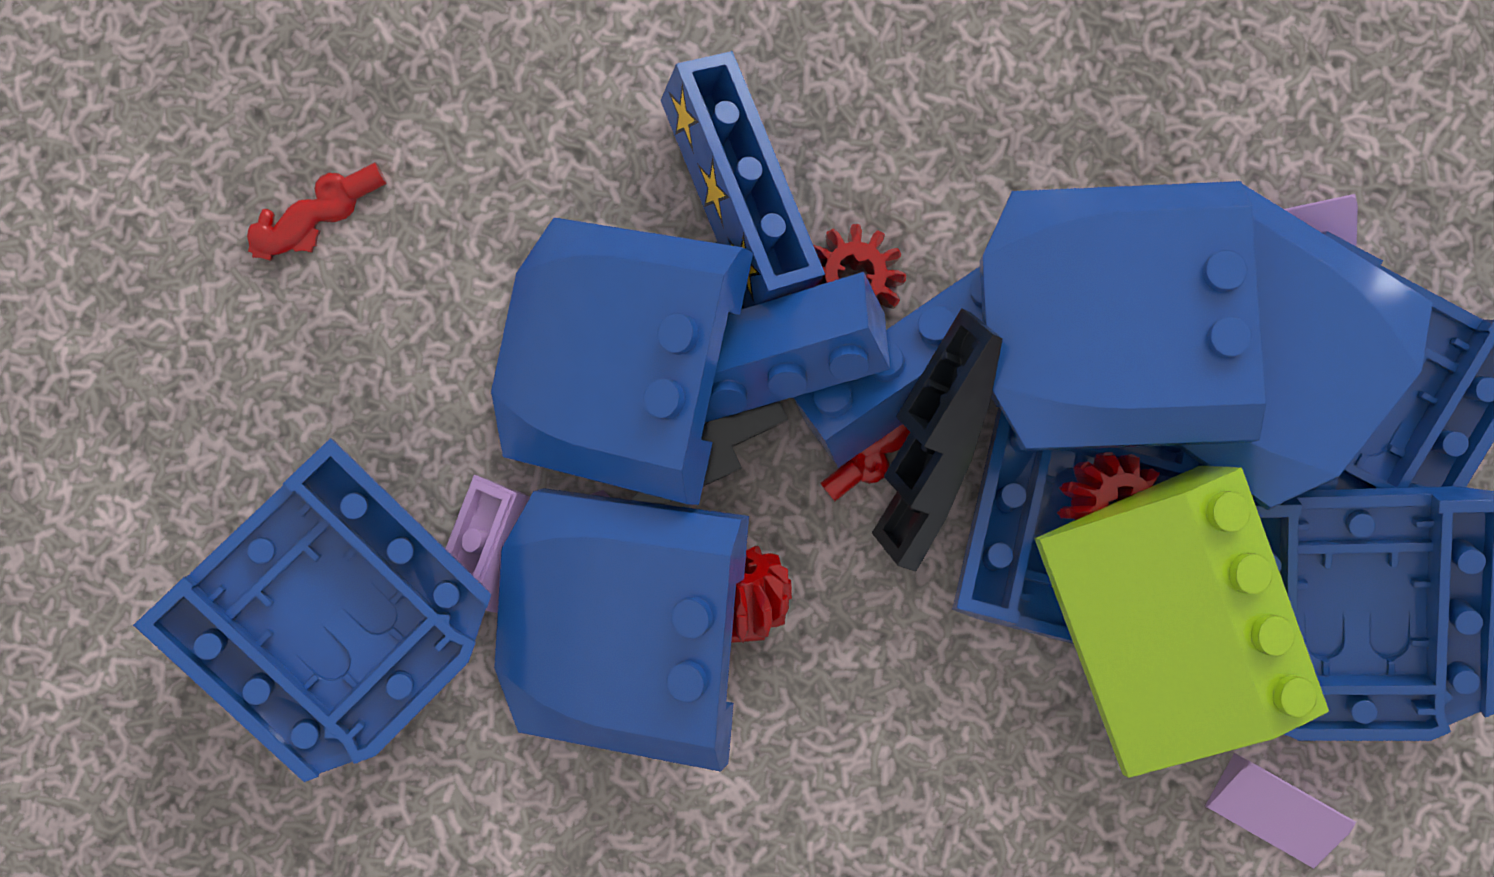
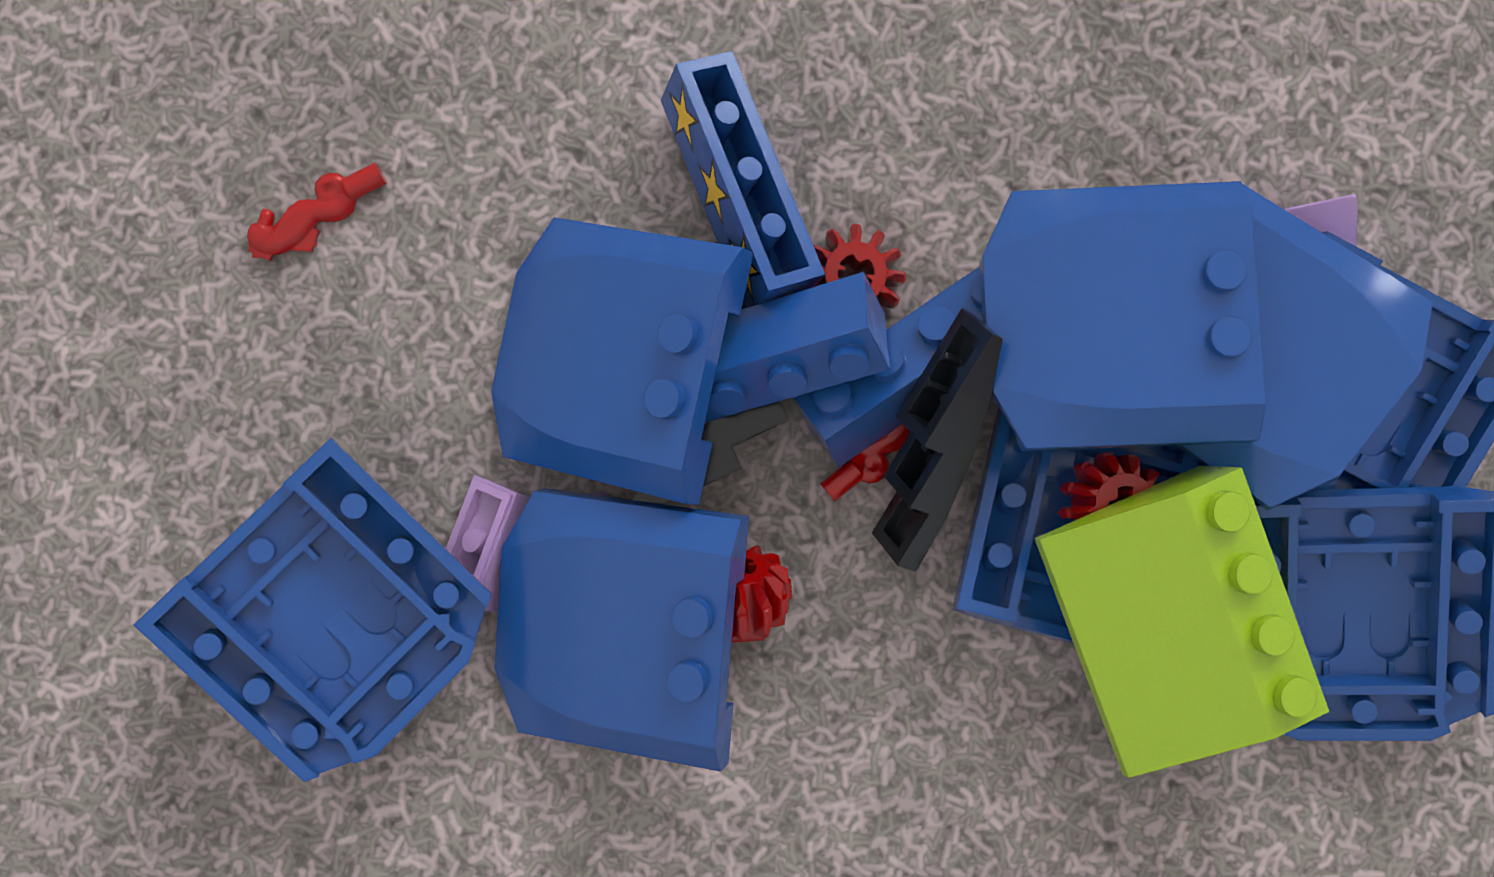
(1278, 812): lavender slope -> none

